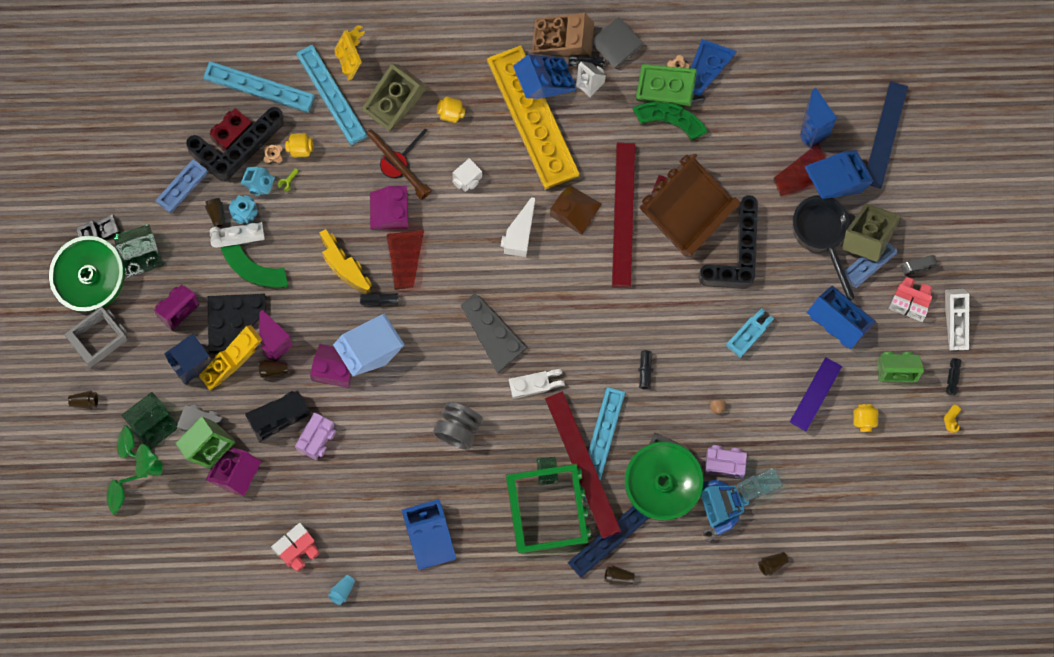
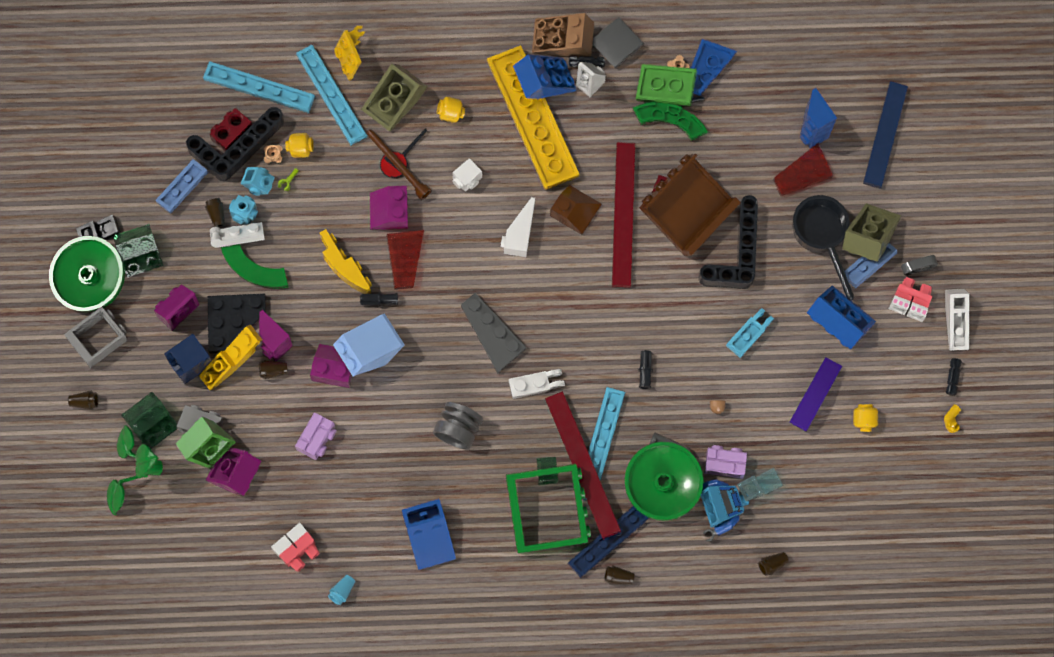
(277, 415): black wedge -> none
(839, 175): blue slope -> none
(899, 367): bright green slope -> none

